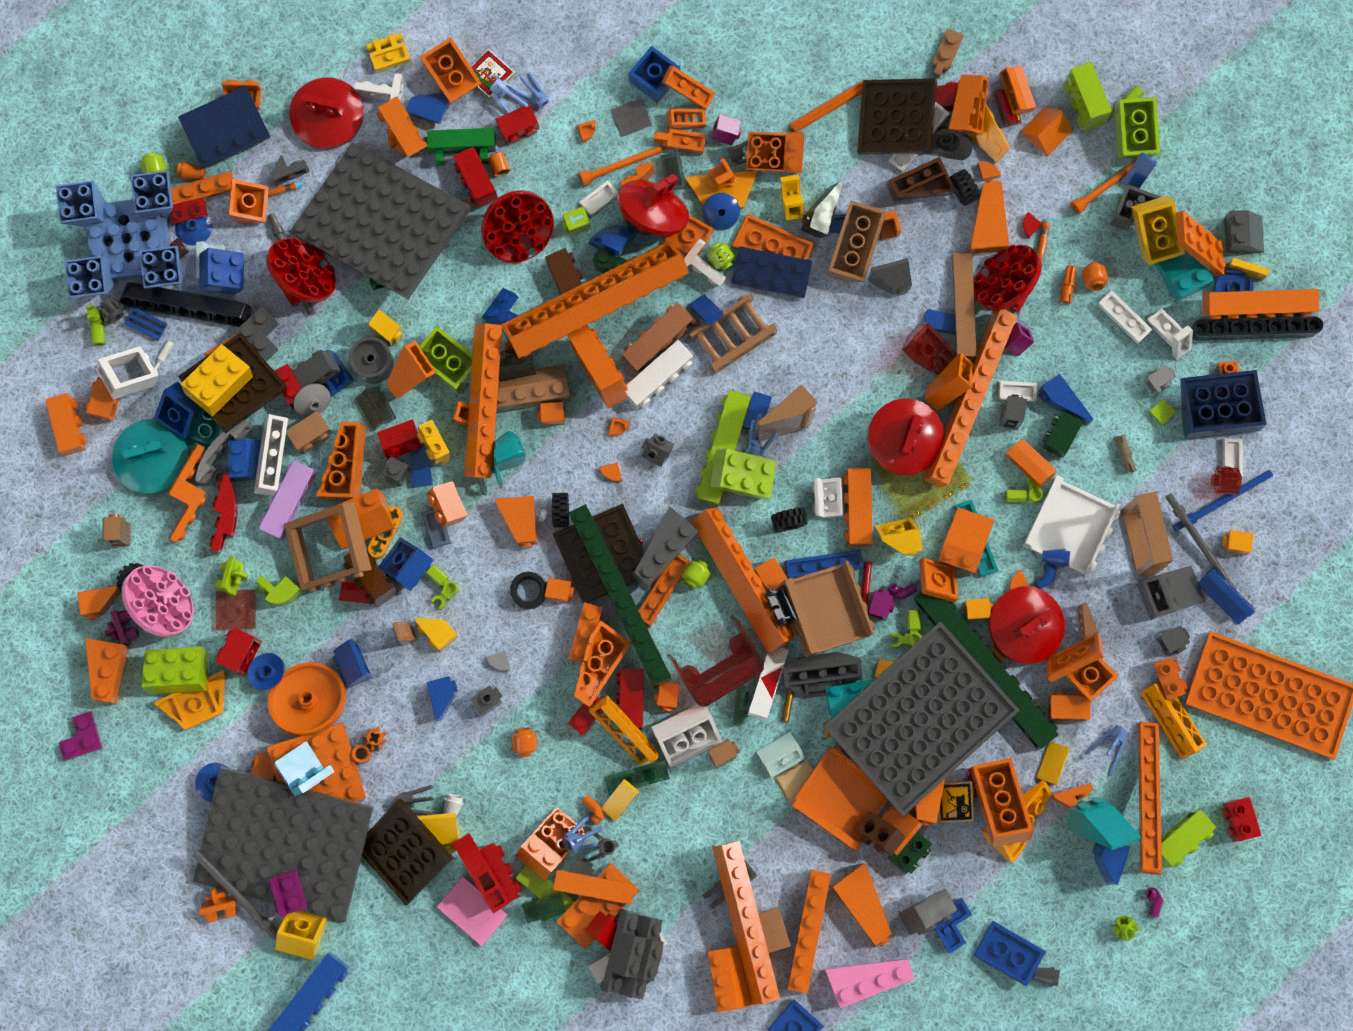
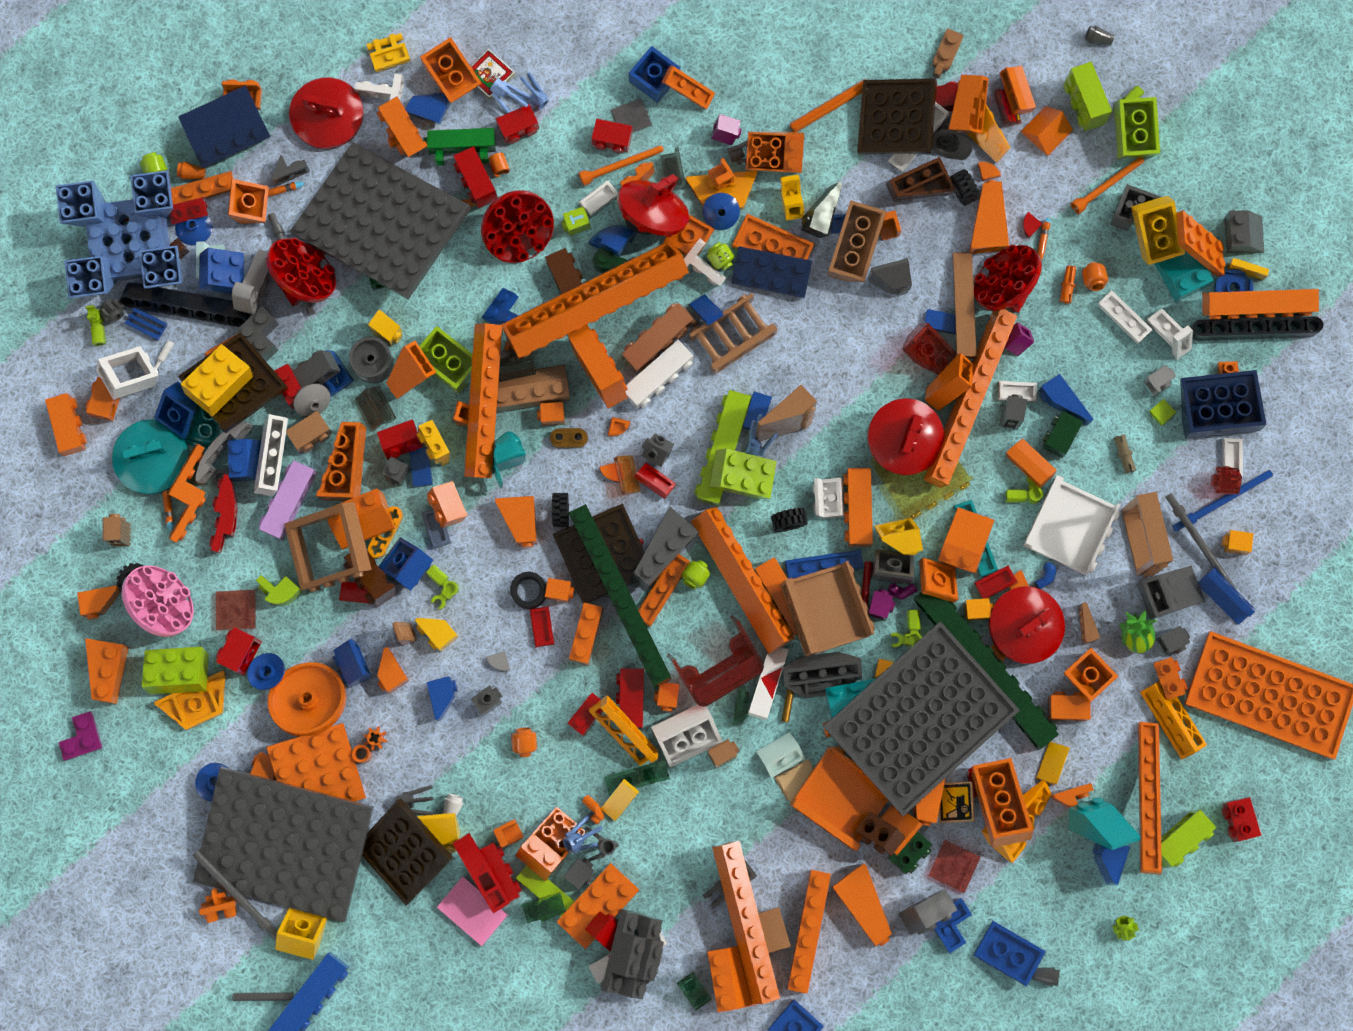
(125, 635): magenta hips -> none
(168, 510): none -> orange piece
(232, 577): lime hips -> none
(248, 294): none -> light grey beam
(279, 996): none -> dark grey bar
(287, 893): magenta bracket -> none
(301, 769): bracket -> none
(390, 672): none -> orange slope
(508, 833): none -> orange panel
(542, 627): none -> red tile
(568, 439): none -> pearl gold plate
(586, 130): orange tile -> none
(593, 887): orange tile -> none
(600, 659): orange wedge -> none
(612, 136): none -> red brick
(626, 471): none -> clear orange tile
(655, 480): none -> red tile
(671, 124): orange slope -> none
(684, 140): orange hinge -> none
(694, 991): none -> clear green slope
(784, 614): black hinge -> none
(865, 980): bright pink wedge -> none
(893, 567): none -> dark grey slope
(954, 866): none -> clear red tile
(996, 582): none -> red tile
(1056, 557): blue cone -> none
(1074, 657): orange tile -> none
(1099, 36): none -> dark grey cone
(1117, 738): medium blue plant -> none
(1138, 633): none -> bright green hair
(1139, 171): blue tile -> none
(1156, 900): magenta arm -> none

